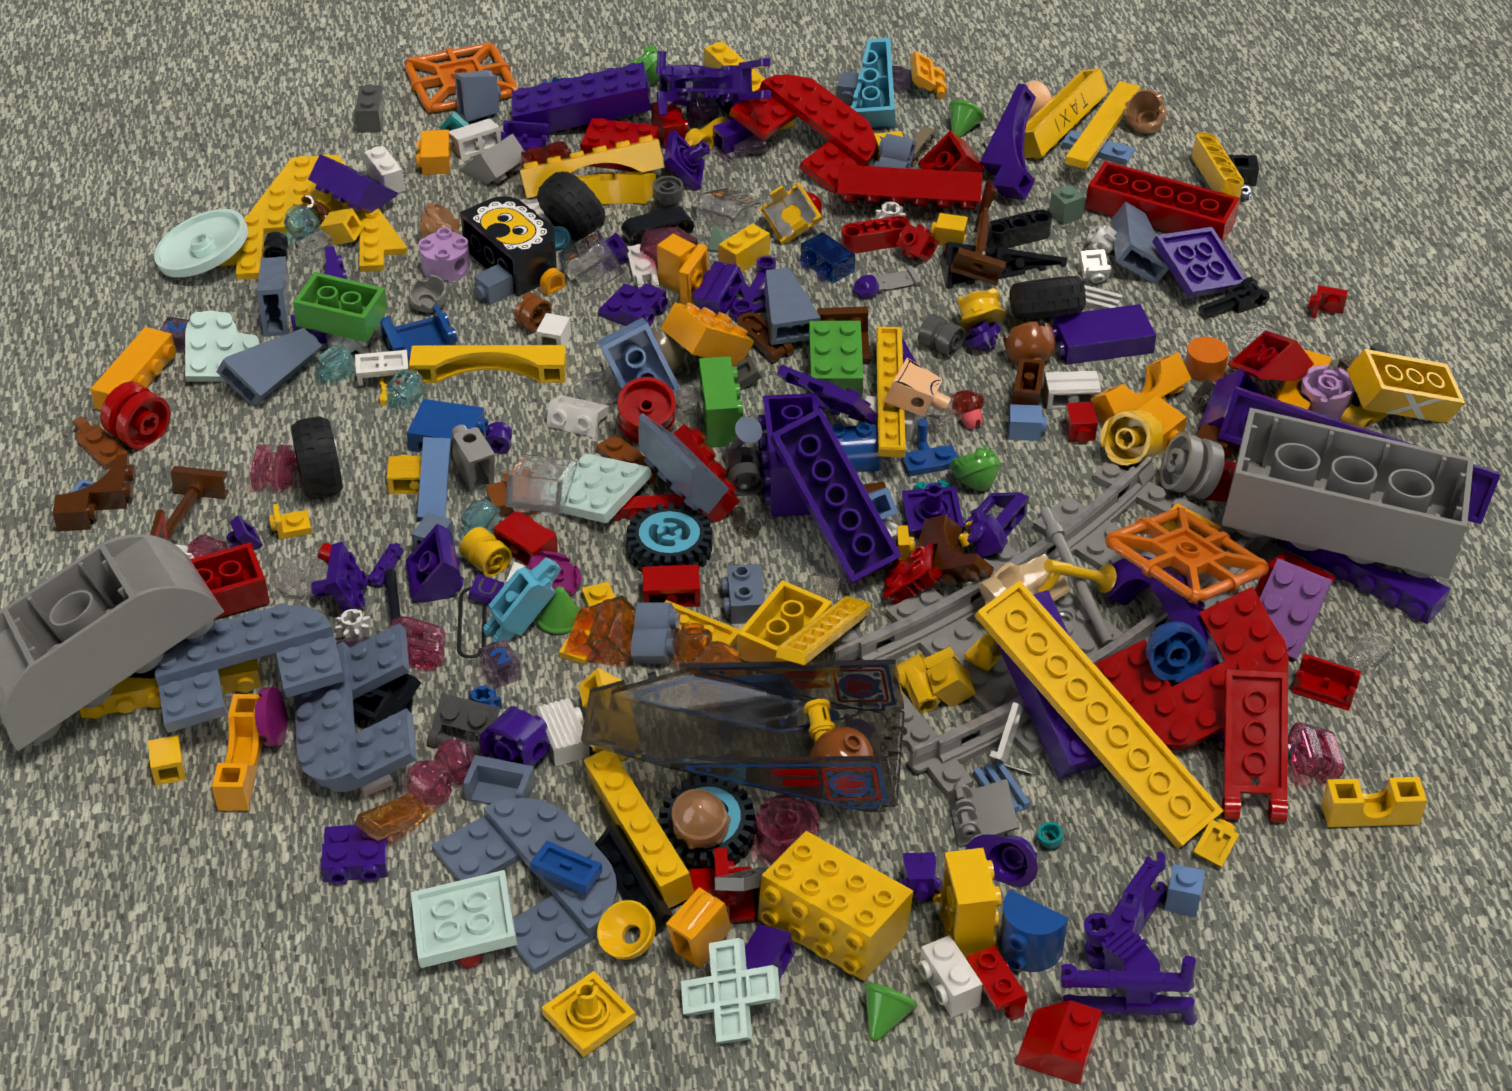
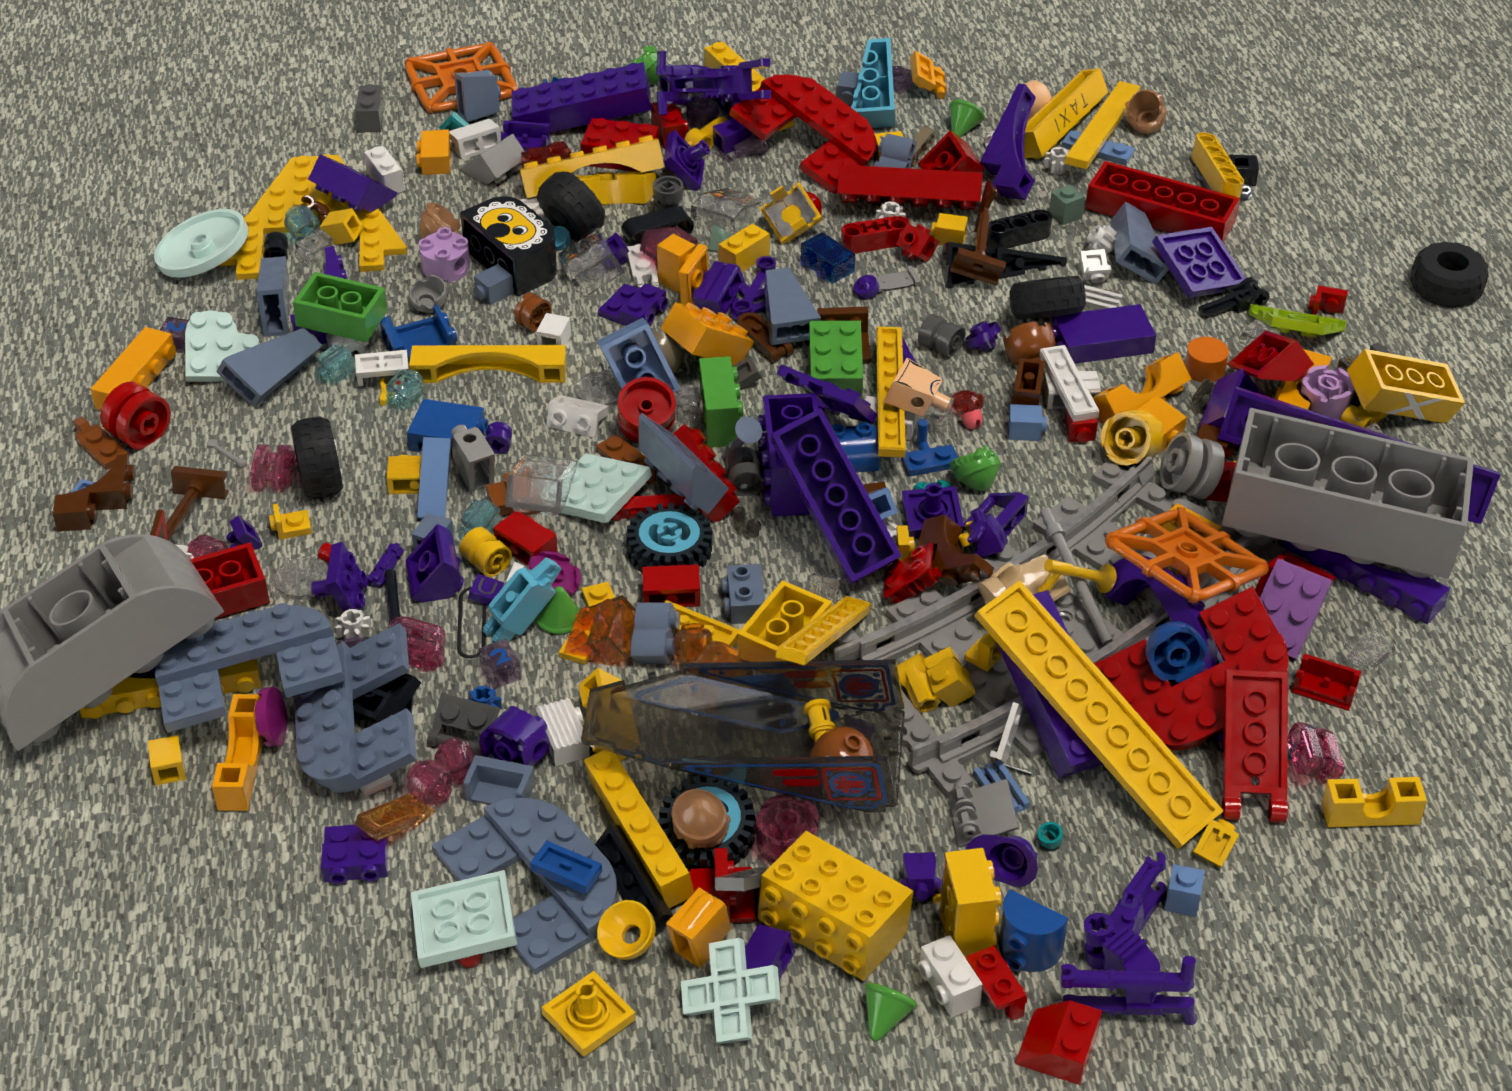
(241, 463): none -> light grey hinge
(552, 281): light orange tile -> none
(980, 307): yellow piece -> none
(1056, 160): none -> white gear
(1069, 383): none -> white tile
(1291, 320): none -> lime wing
(1449, 274): none -> black tyre

